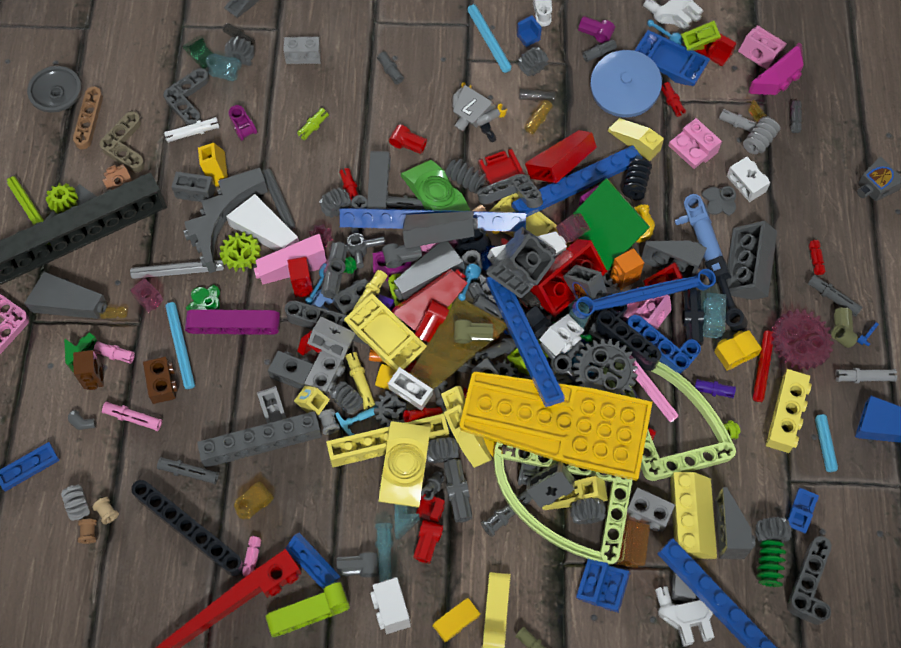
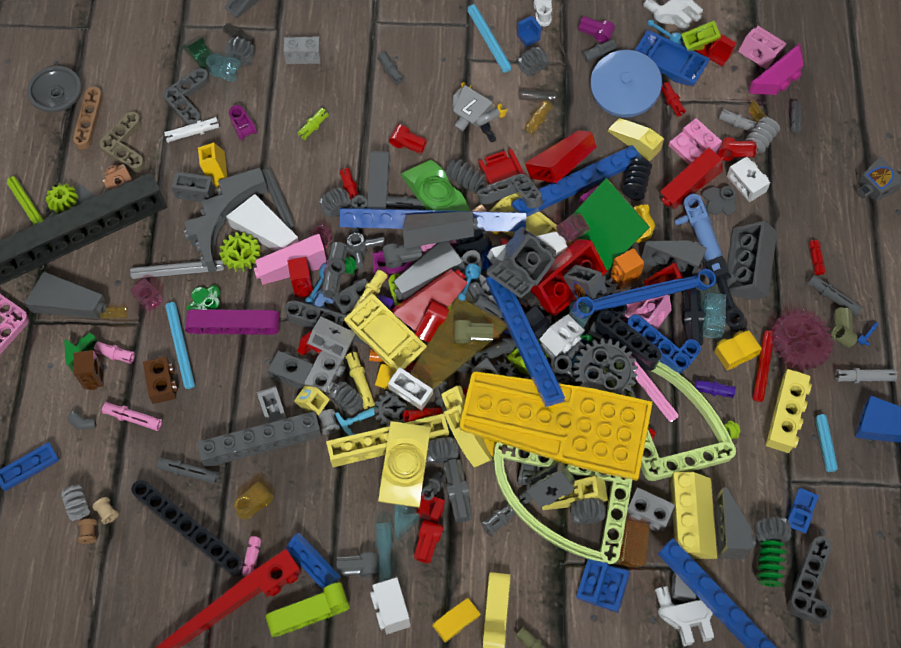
(692, 178): none -> red slope
(731, 148): none -> red piece

